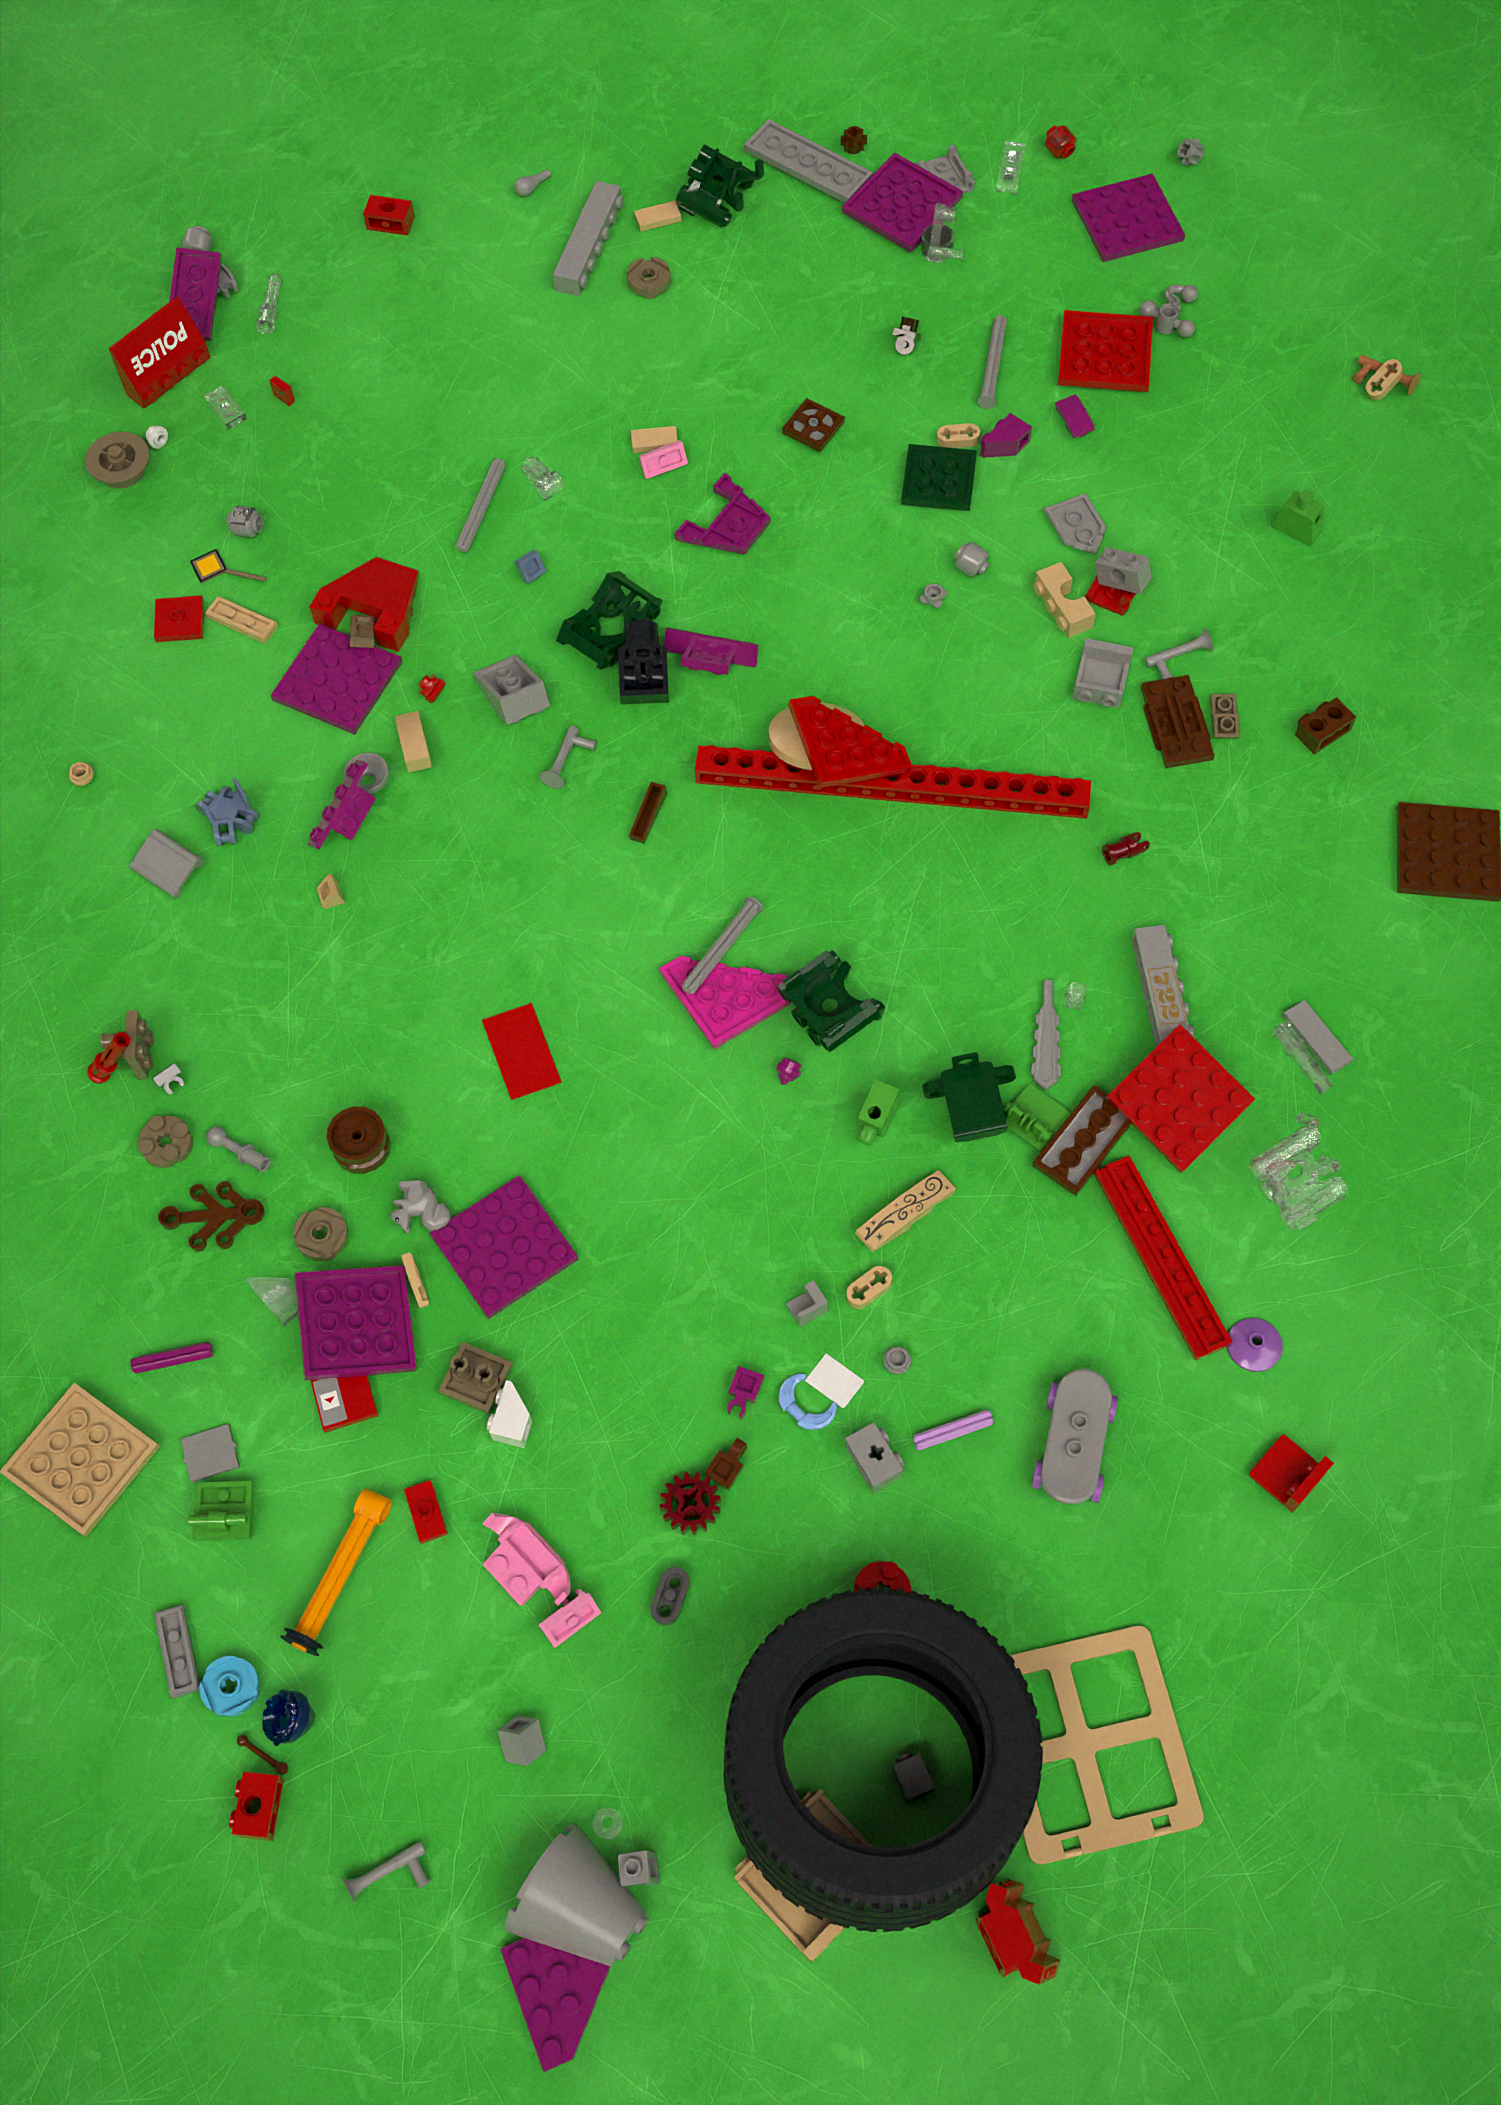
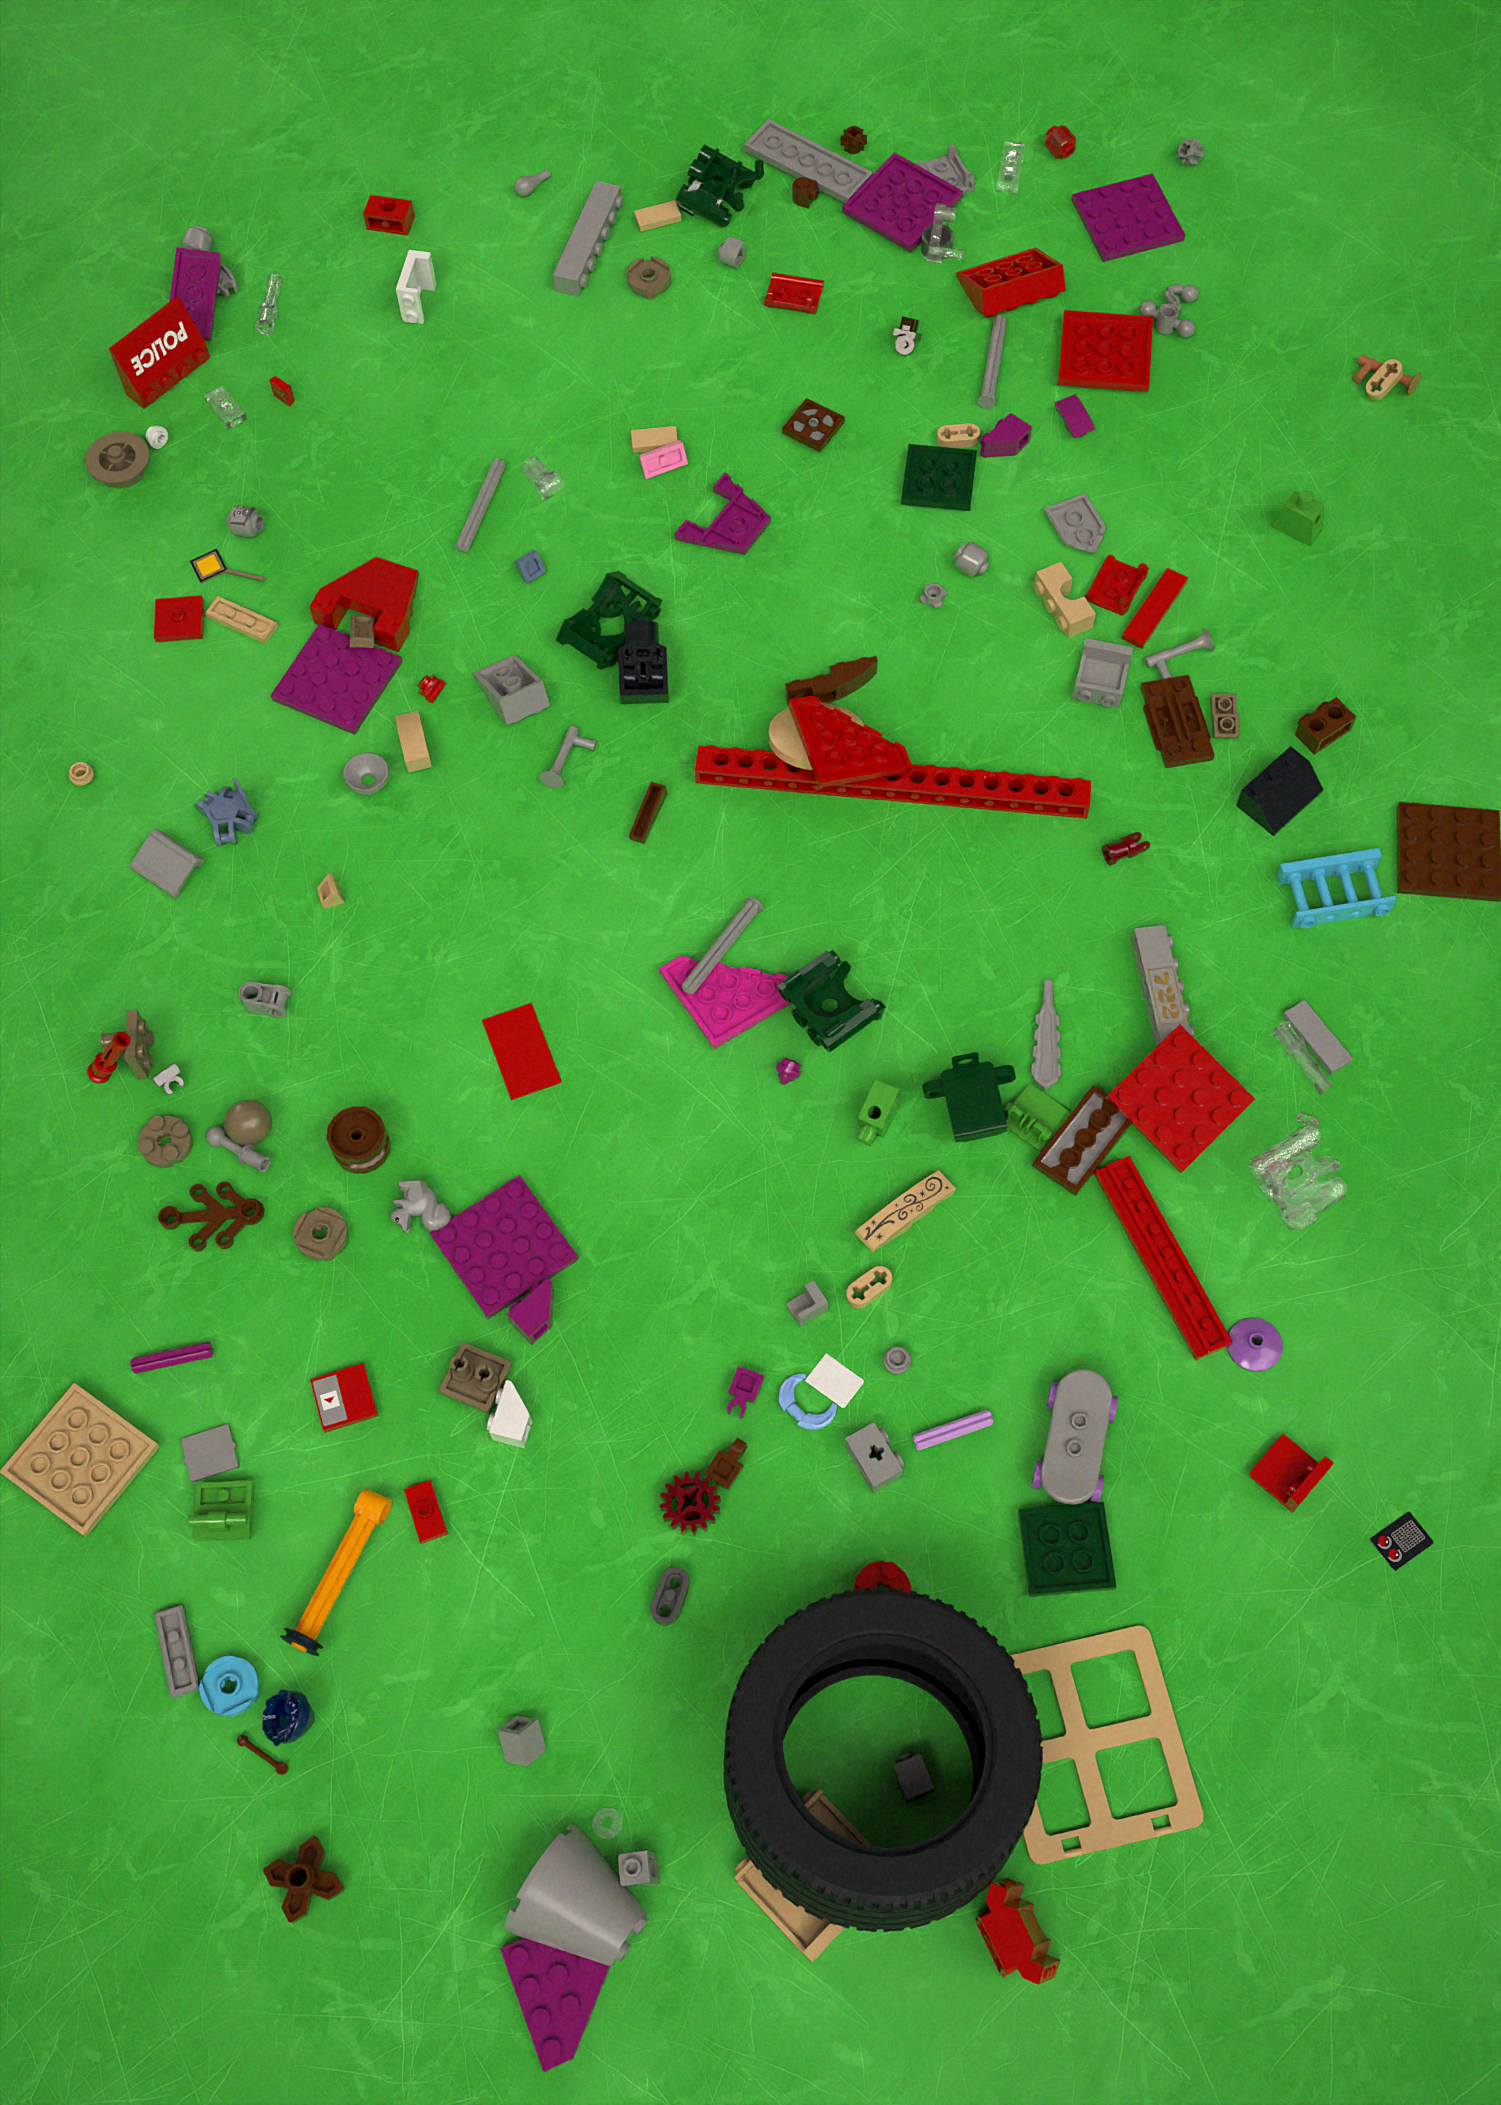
(248, 1122): none -> dark tan piece
(263, 1823): red brick -> none
(269, 1000): none -> light grey piece
(277, 1295): clear slope -> none
(318, 1883): none -> reddish brown plant
(346, 809): magenta bracket -> none
(354, 1322): magenta plate -> none
(406, 1857): light grey piece -> none
(415, 276): none -> white panel
(415, 1280): tan tile -> none
(525, 1561): bright pink plate -> none
(534, 1313): none -> magenta slope
(570, 1618): bright pink plate -> none
(710, 652): magenta bracket -> none
(732, 252): none -> light grey plate
(794, 293): none -> red piece
(804, 191): none -> reddish brown plate
(840, 682): none -> reddish brown slope
(1012, 281): none -> red slope
(1066, 1549): none -> dark green plate
(1075, 995): clear hose -> none
(1123, 570): light grey brick -> none
(1154, 608): none -> red tile
(1280, 791): none -> black slope
(1339, 866): none -> medium azure fence
(1402, 1541): none -> black sticker

